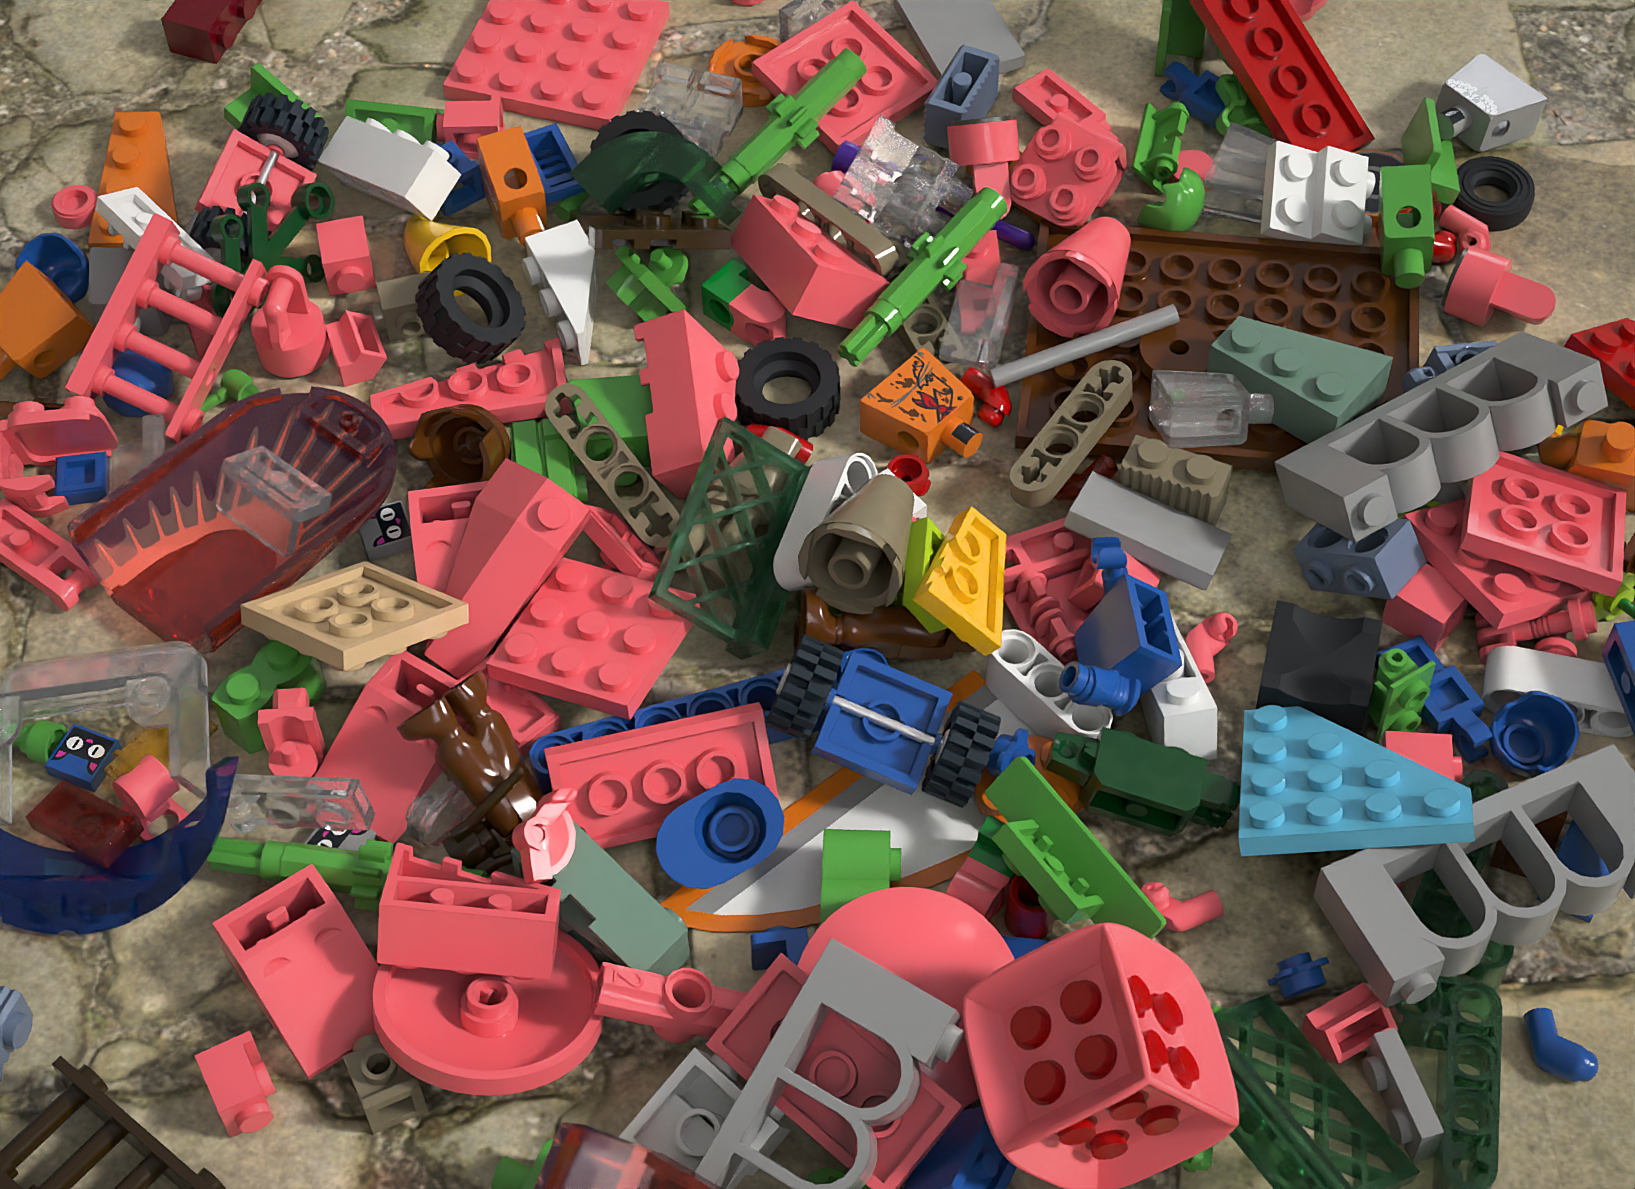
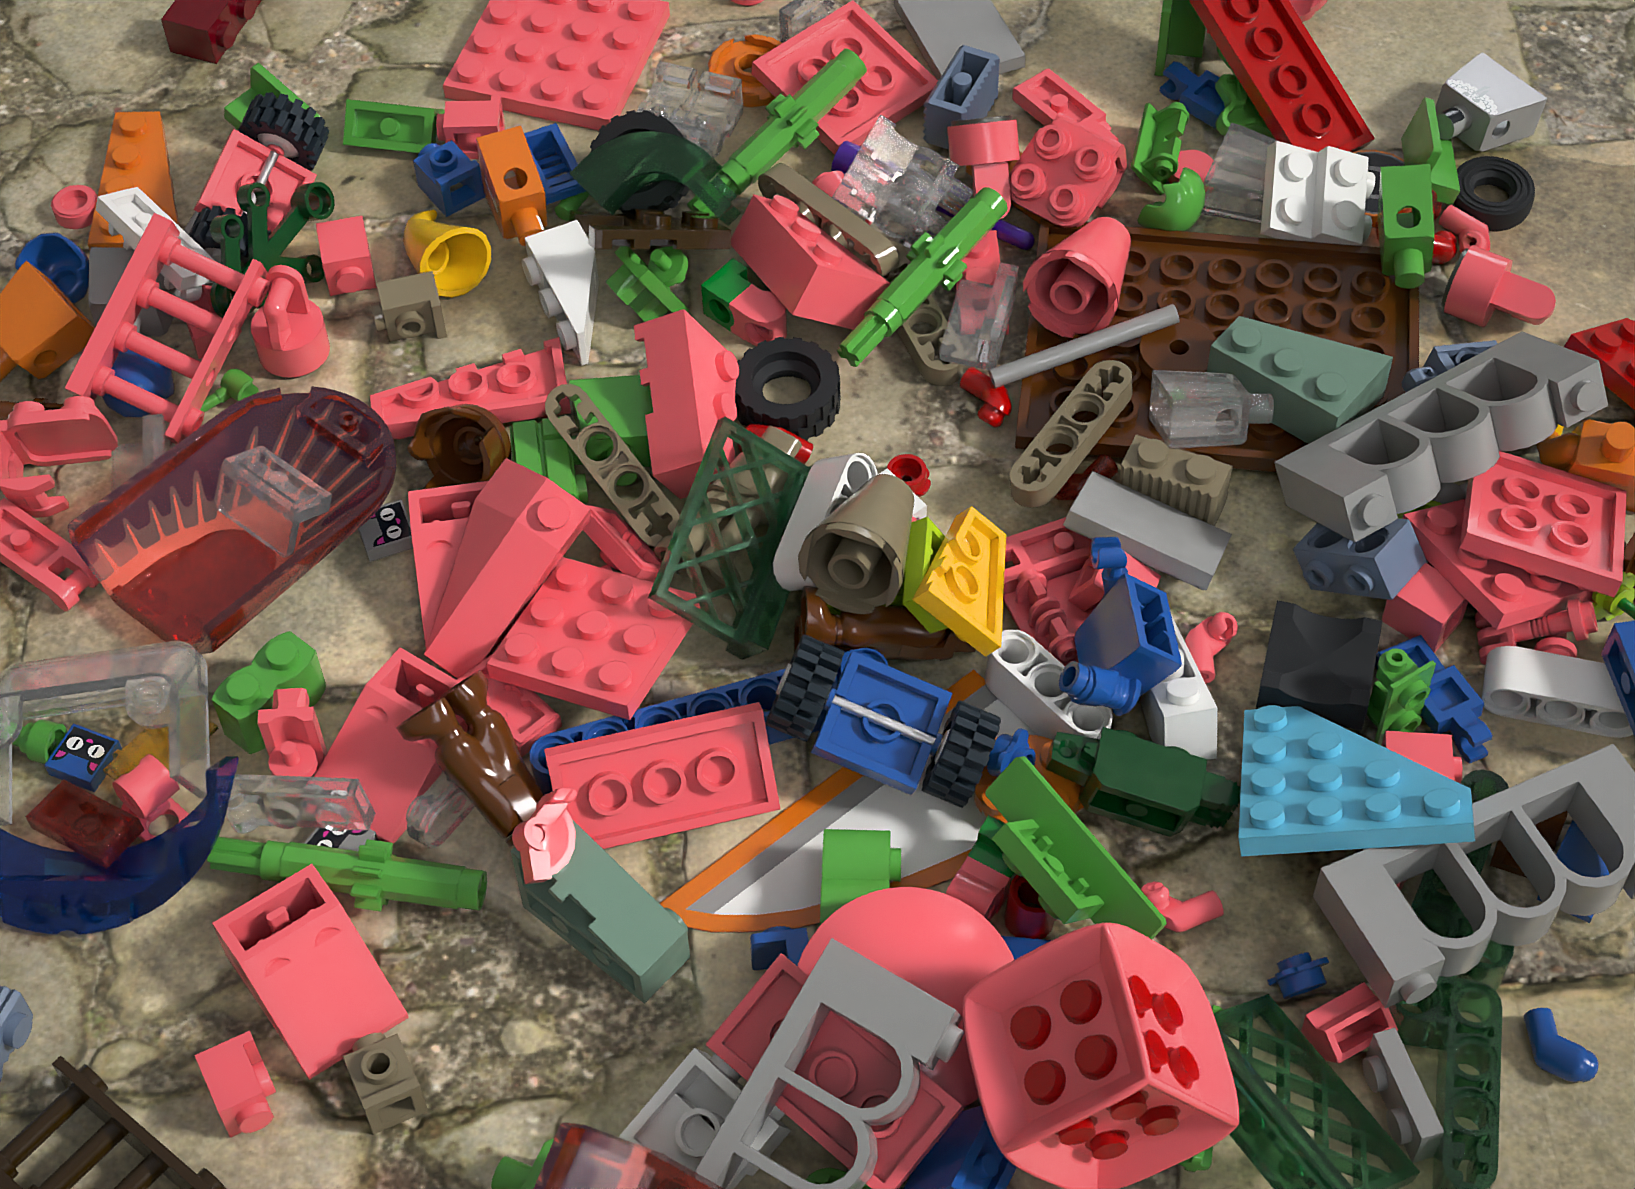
(82, 477): blue tile -> none
(354, 615): tan plate -> none
(356, 347): coral piece -> none
(390, 166): white brick -> none
(448, 323): black tyre -> none
(465, 921): coral wedge -> none
(473, 839): dark brown plant -> none
(489, 1029): coral dish -> none
(658, 998): coral piece -> none
(720, 833): blue piece -> none
(921, 410): orange torso -> none
(1534, 734): blue hair -> none

